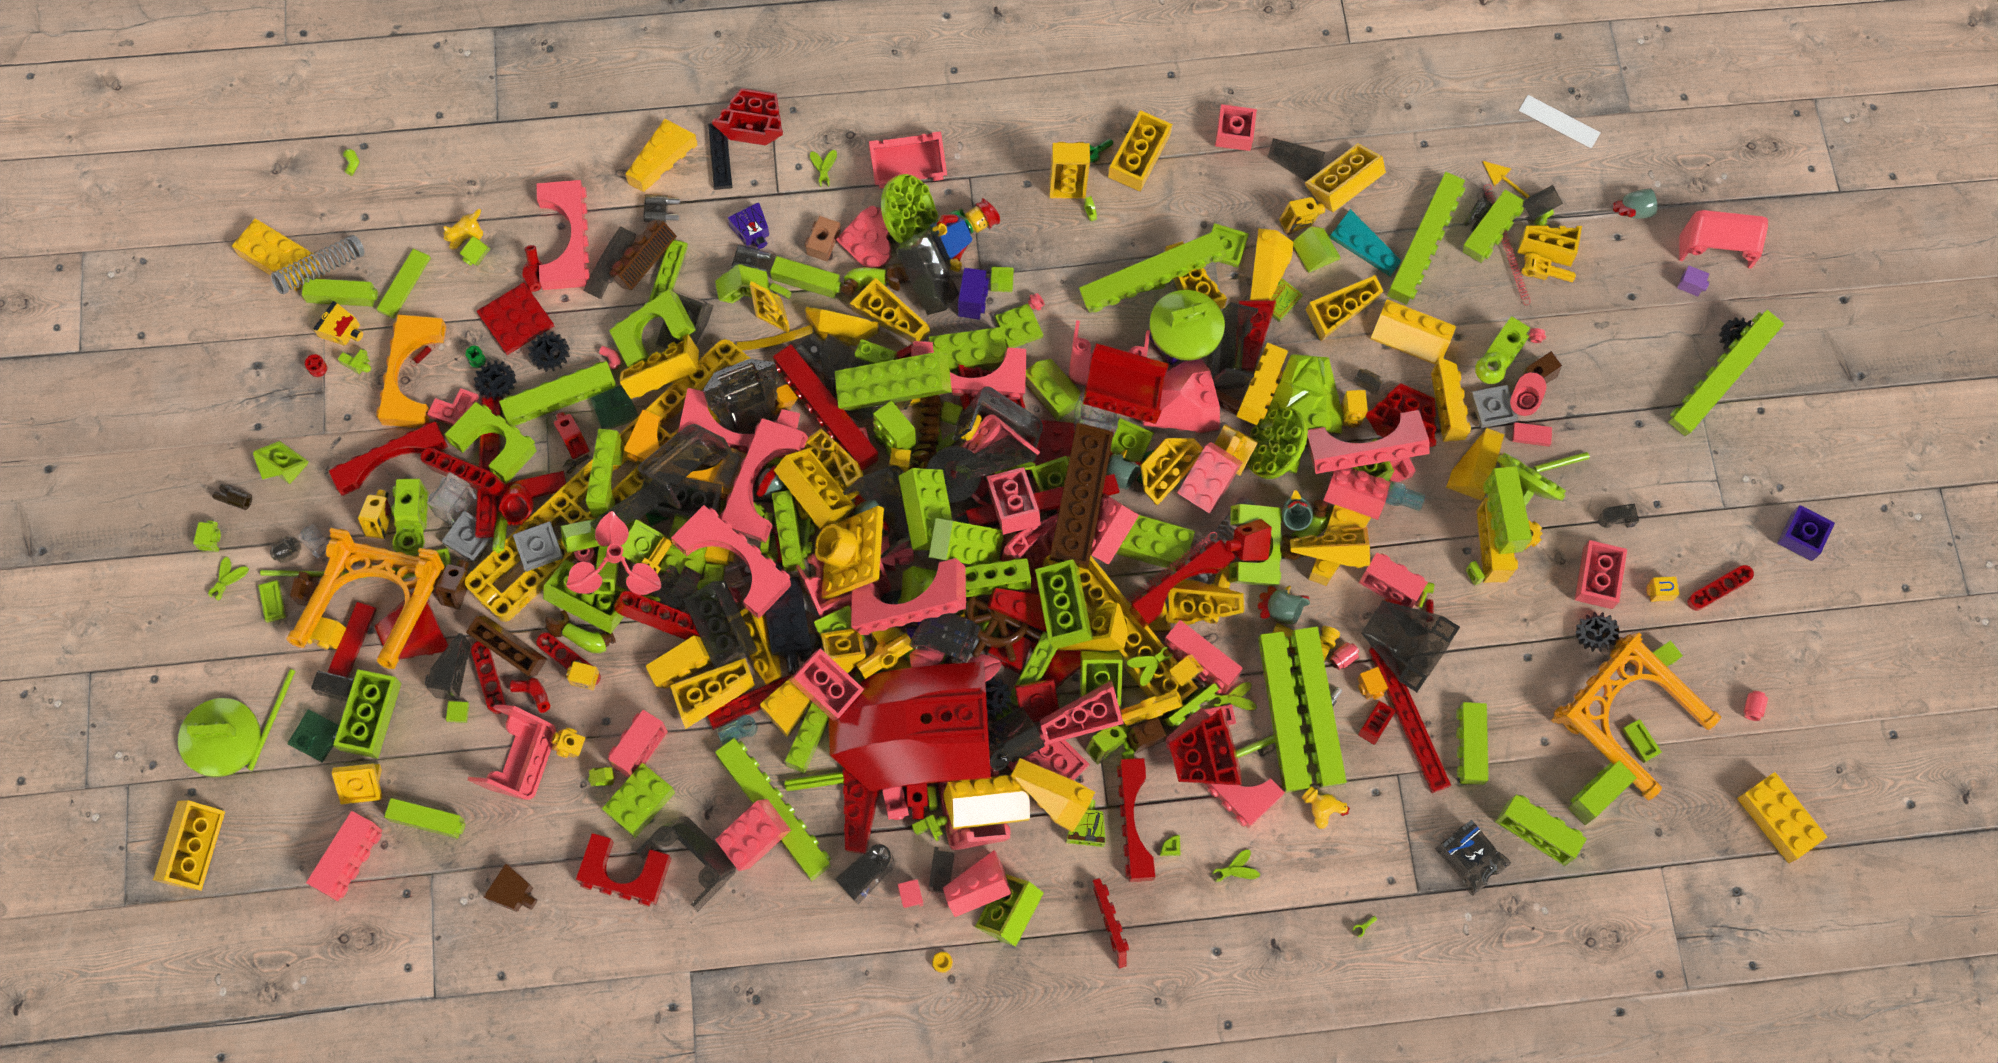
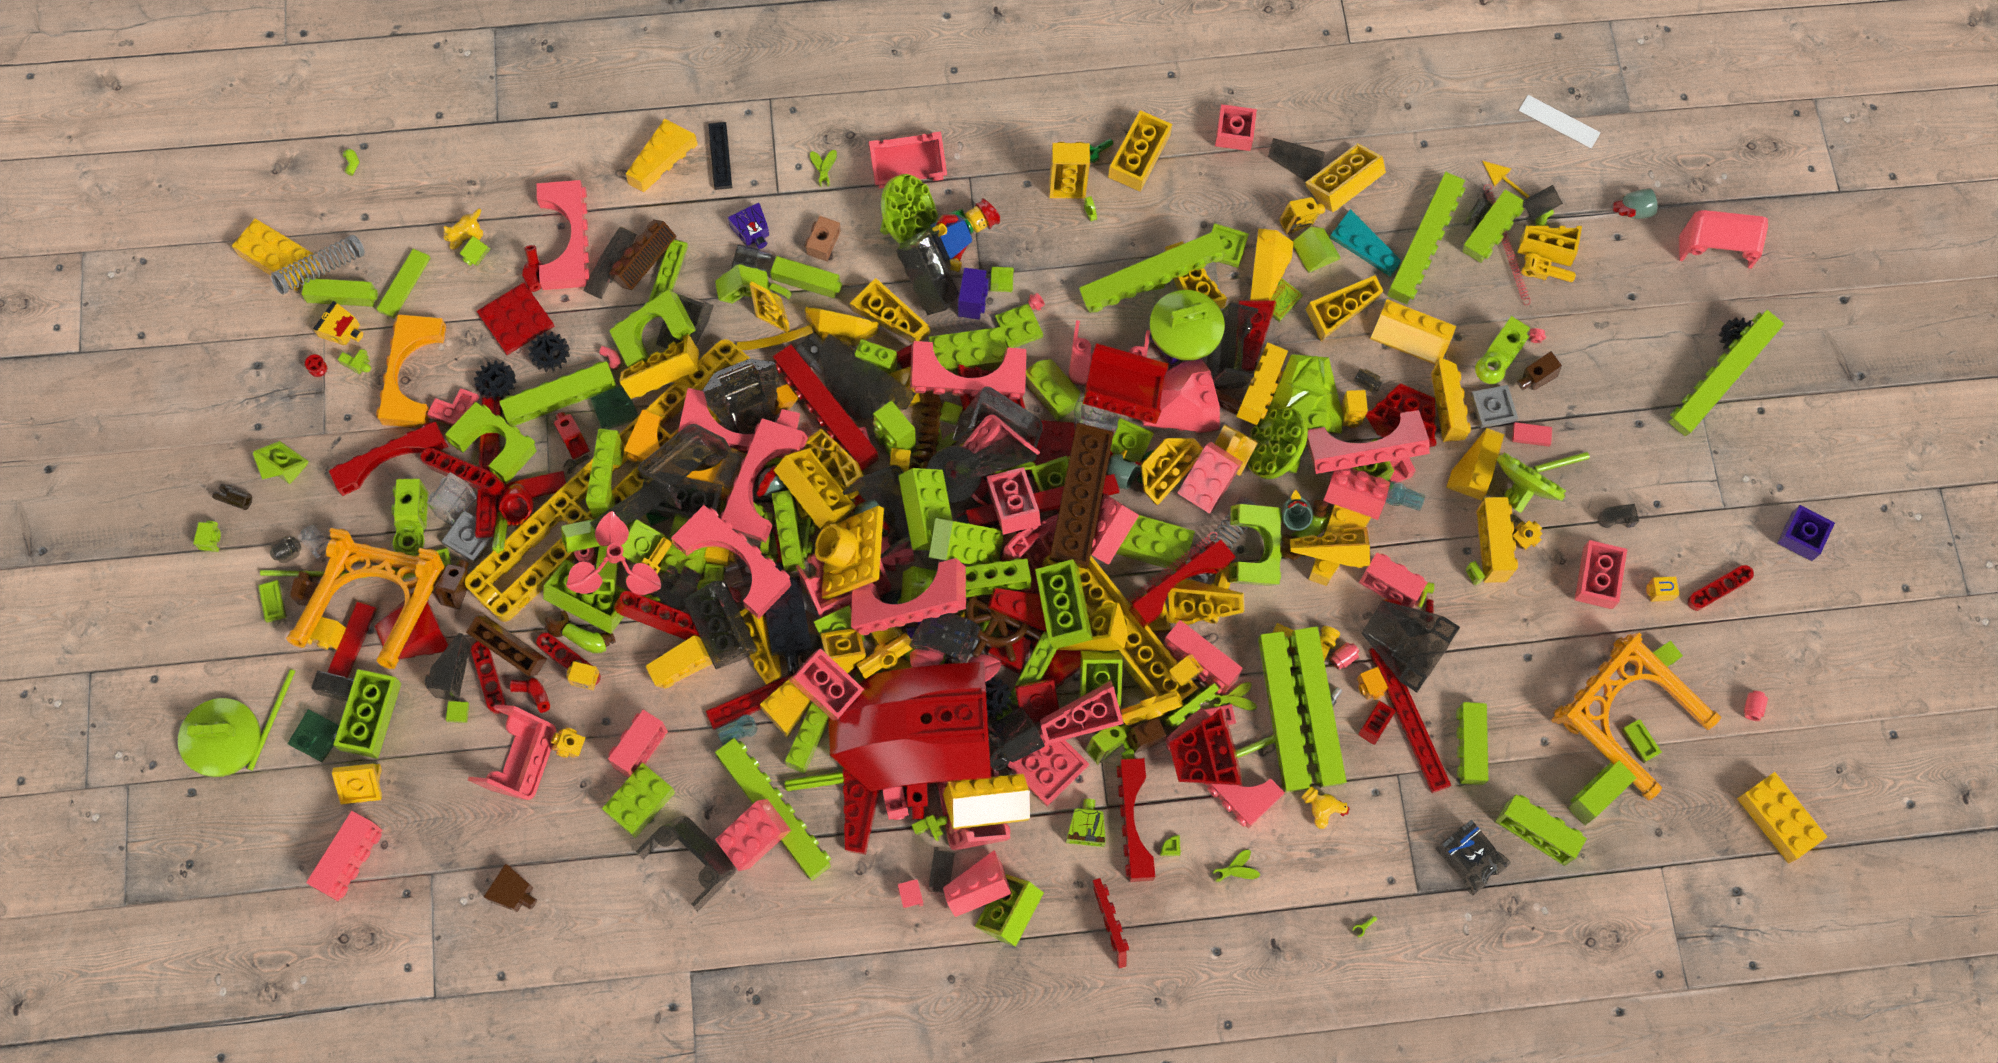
(189, 845): yellow slope -> none
(227, 577): lime piece -> none
(375, 515): yellow torso -> none
(422, 354): red piece -> none
(424, 818): lime brick -> none
(475, 357): green bush -> none
(538, 546): light grey plate -> none
(601, 776): lime piece -> none
(644, 888): red arch -> none
(657, 207): clear smoke piece -> none
(711, 690): yellow wedge -> none
(751, 118): red wedge -> none
(864, 276): piece -> none
(866, 872): clear smoke piece -> none
(868, 239): coral plate -> none
(893, 380): lime brick -> none
(932, 798): lime tile -> none
(942, 962): yellow tile -> none
(969, 435): yellow arm -> none
(1057, 795): yellow wedge -> none
(1151, 664): lime piece -> none
(1251, 541): red torso -> none
(1282, 605): sand green piece -> none
(1507, 510): lime brick -> none
(1528, 394): coral piece -> none
(1588, 635): black gear -> none
(1693, 281): medium lavender brick -> none

